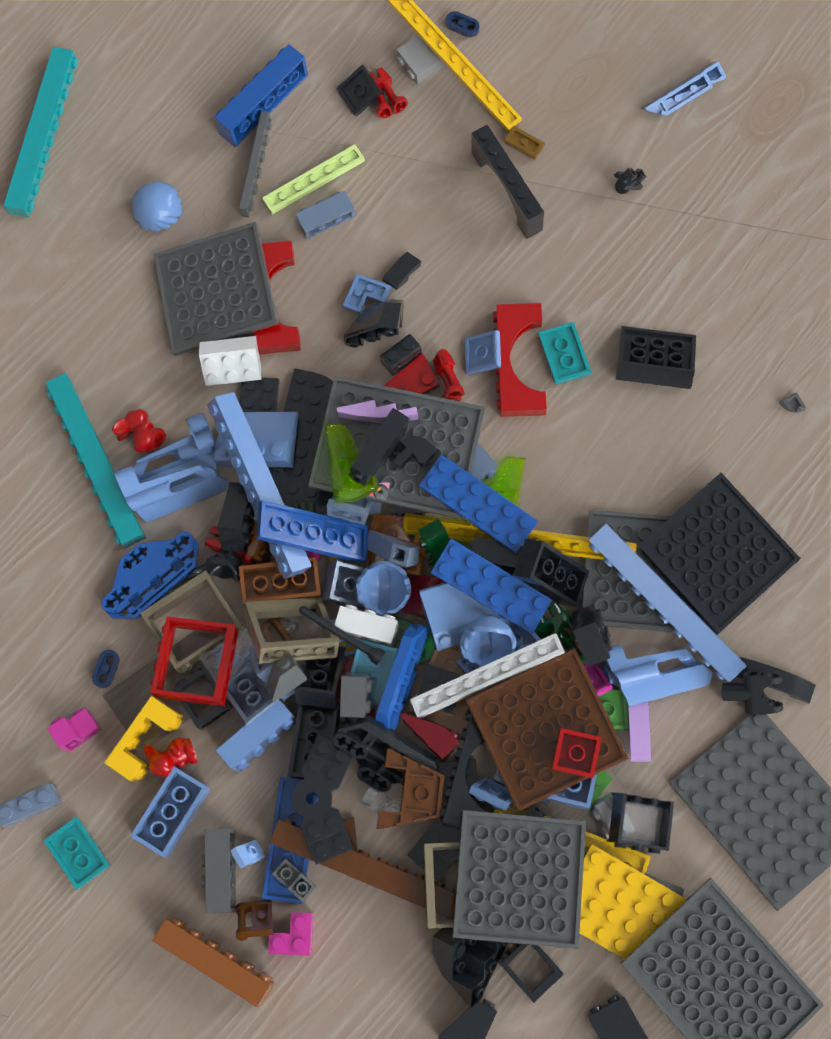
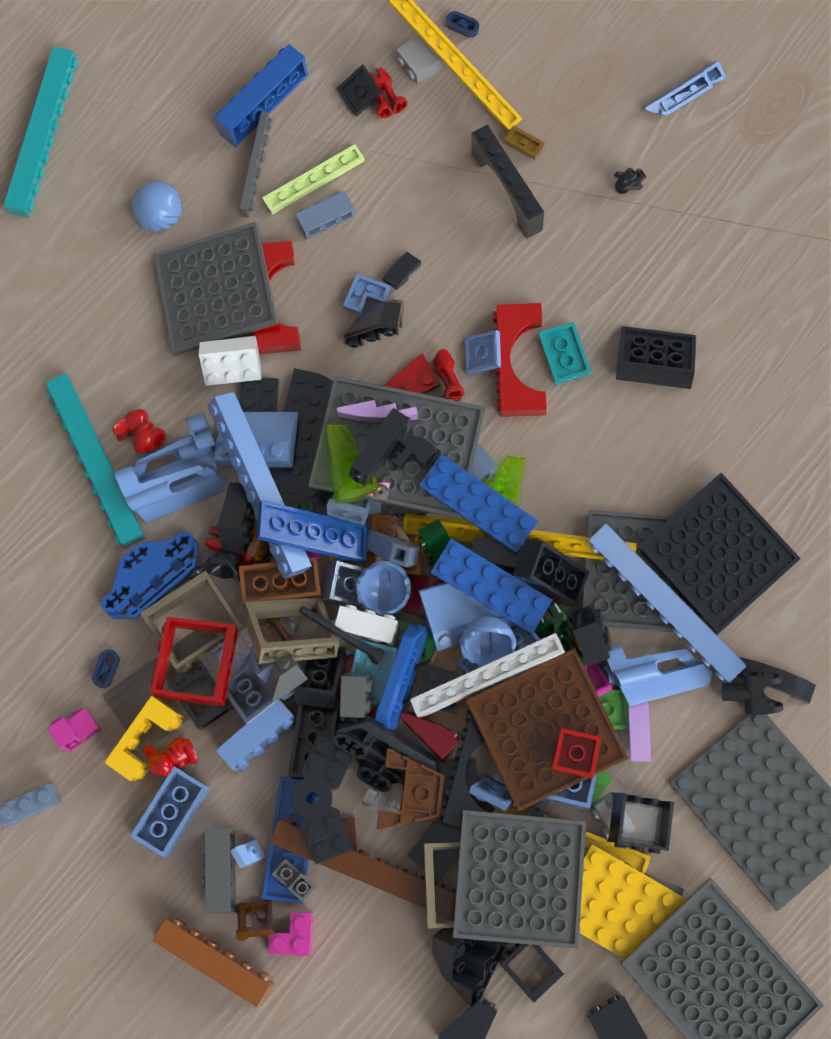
(77, 853): teal plate -> none
(401, 354): black brick -> none
(793, 403): dark grey tile -> none

